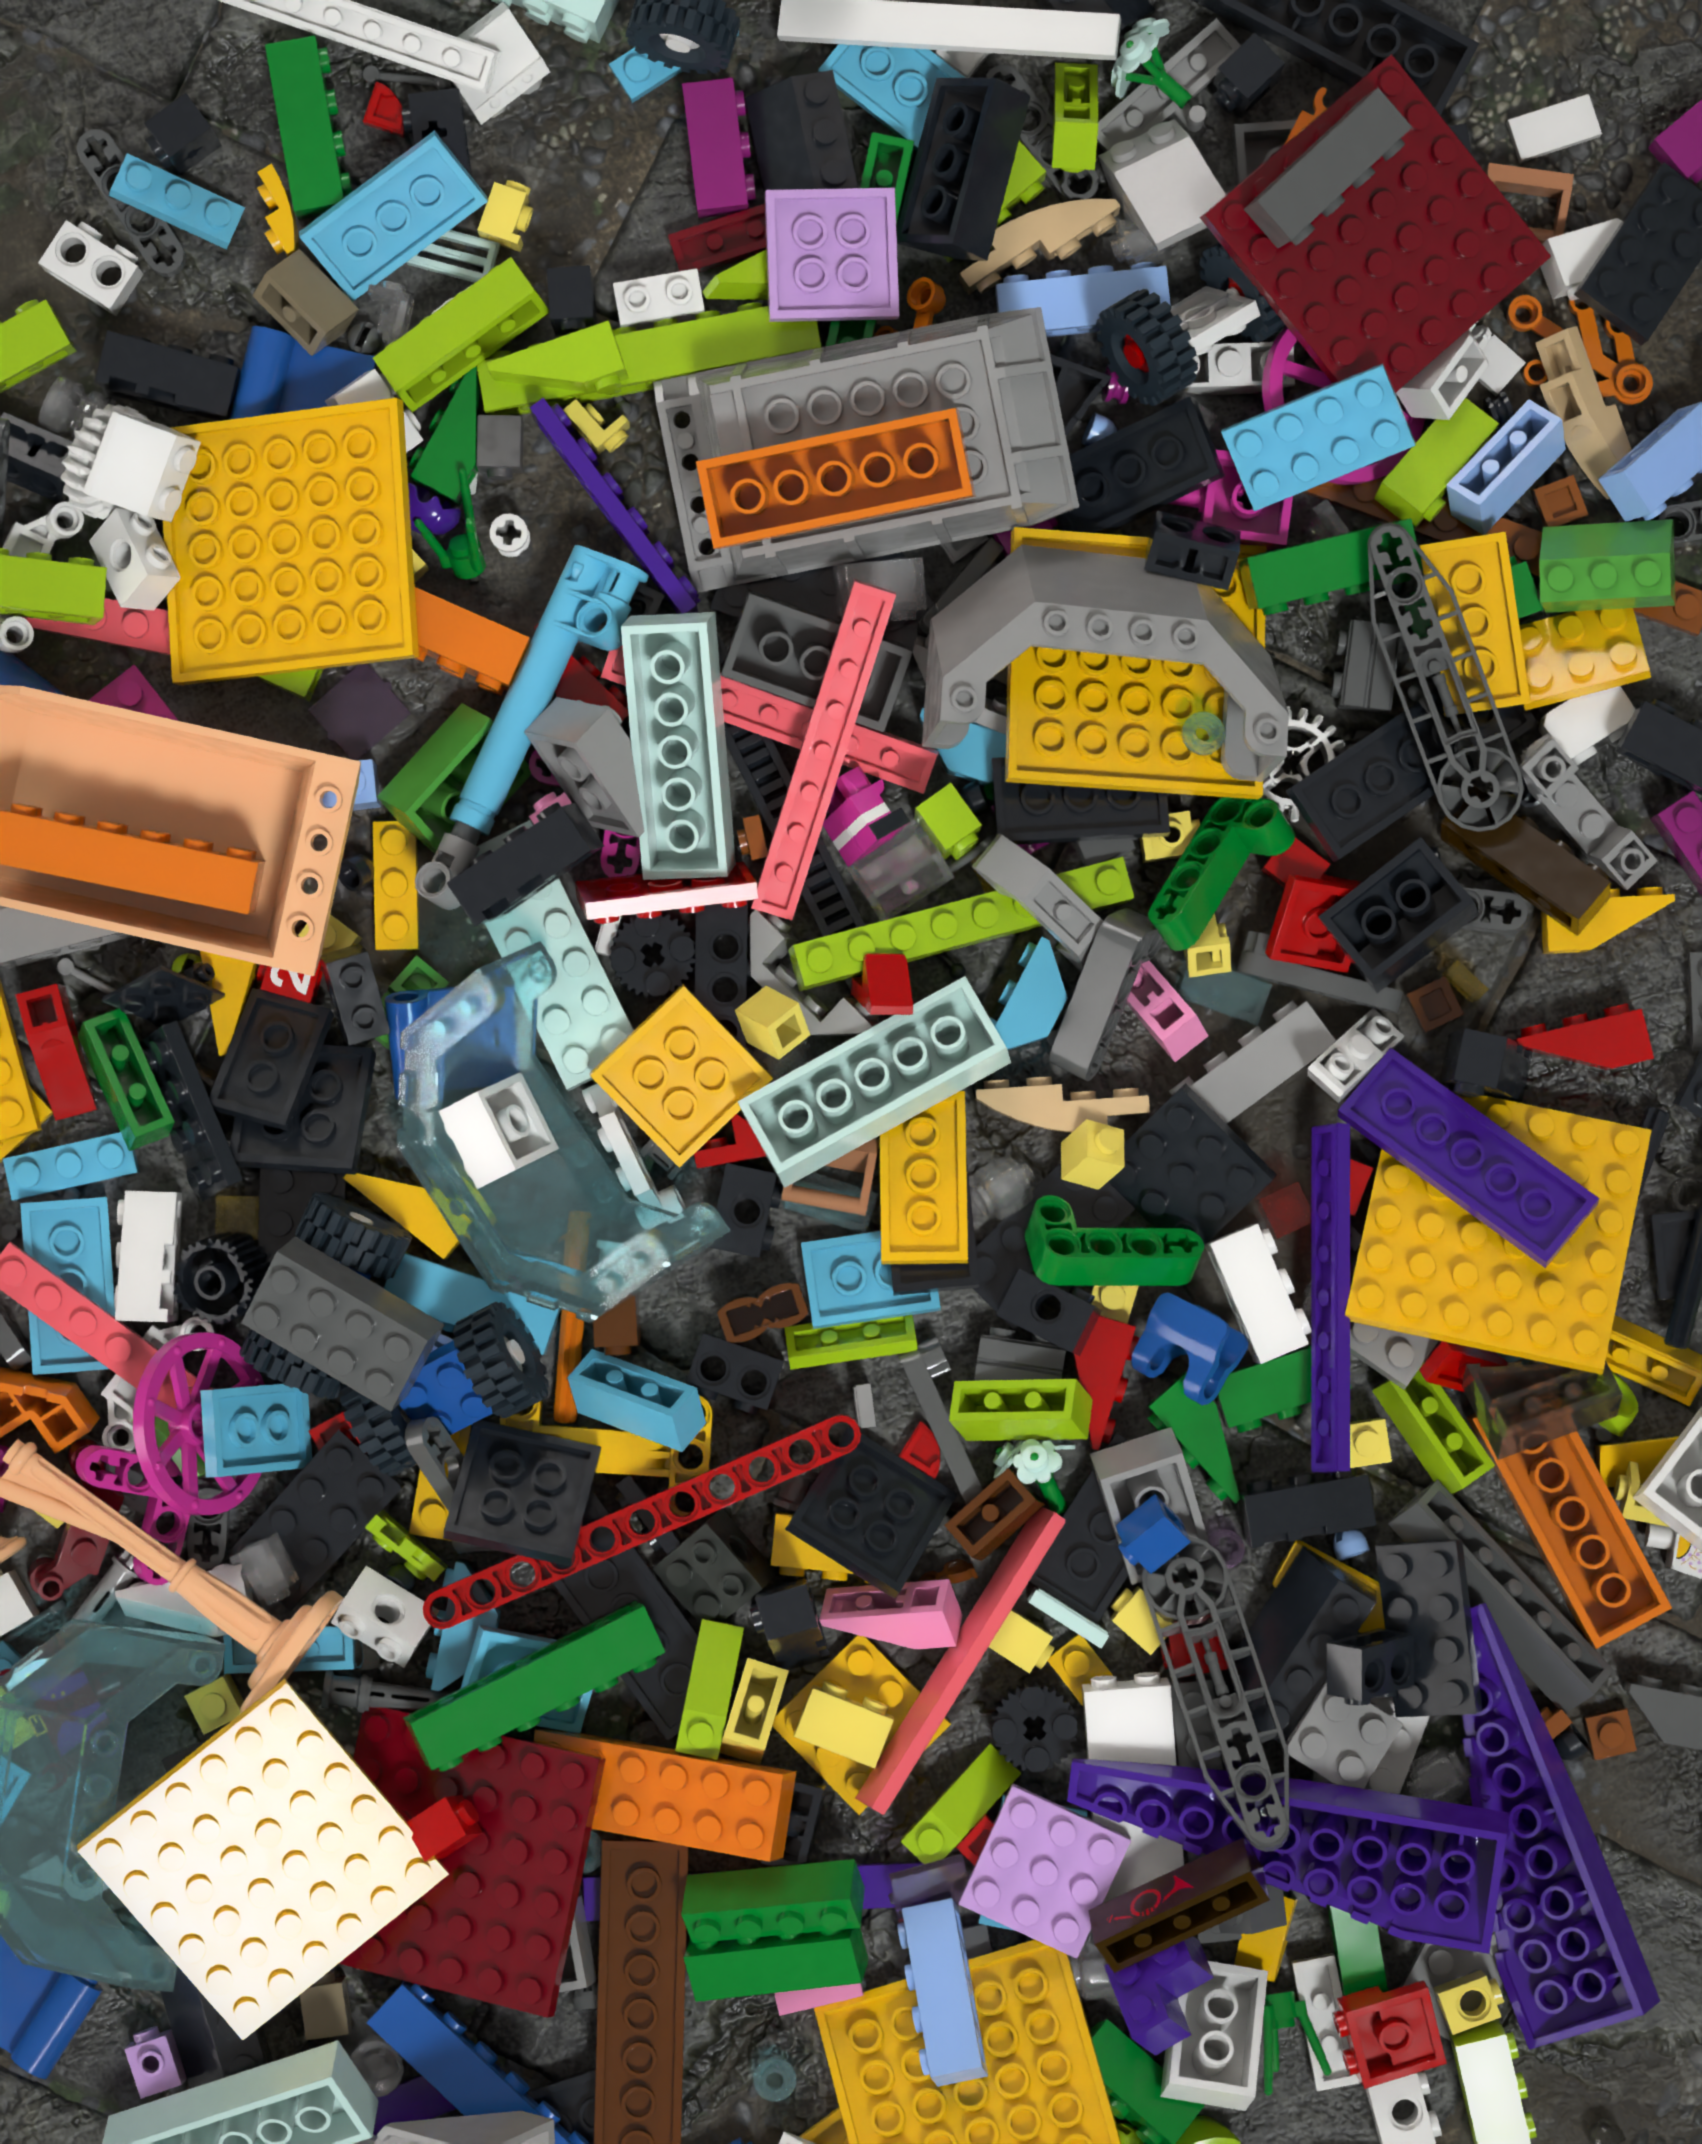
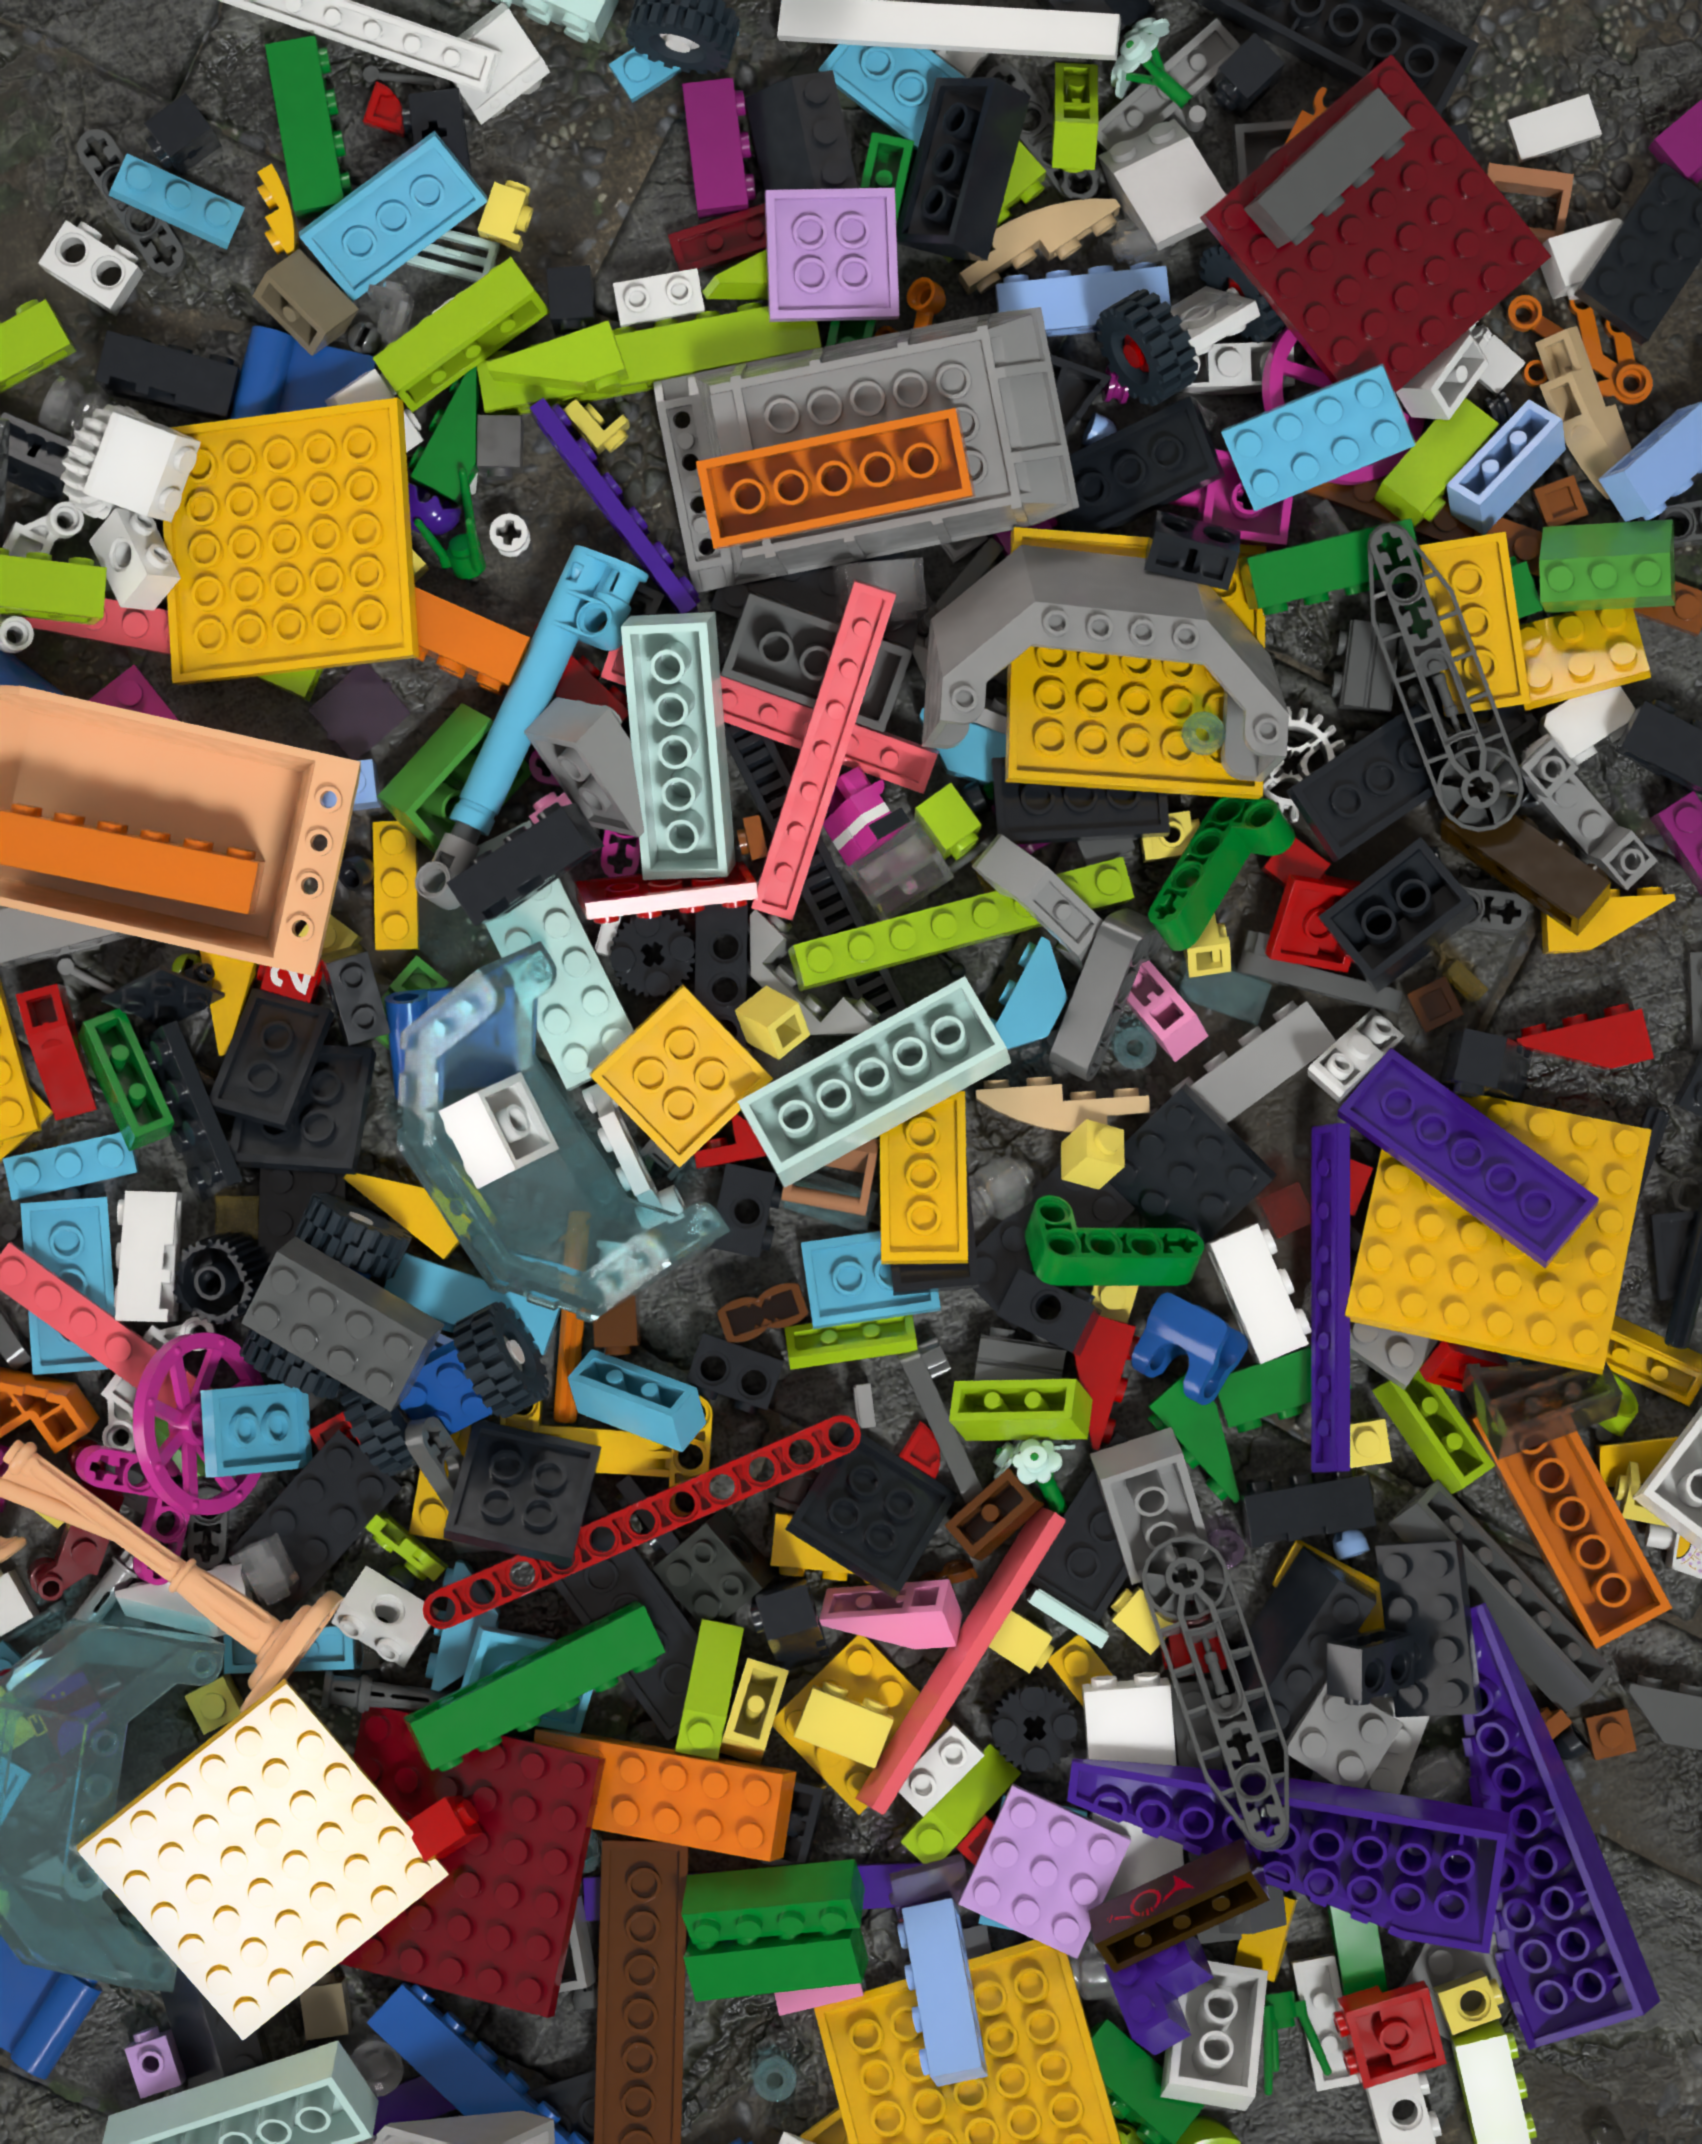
(884, 985): red slope -> none
(940, 1768): none -> white brick
(1141, 1035): none -> clear light blue plate
(1151, 1534): blue brick -> none

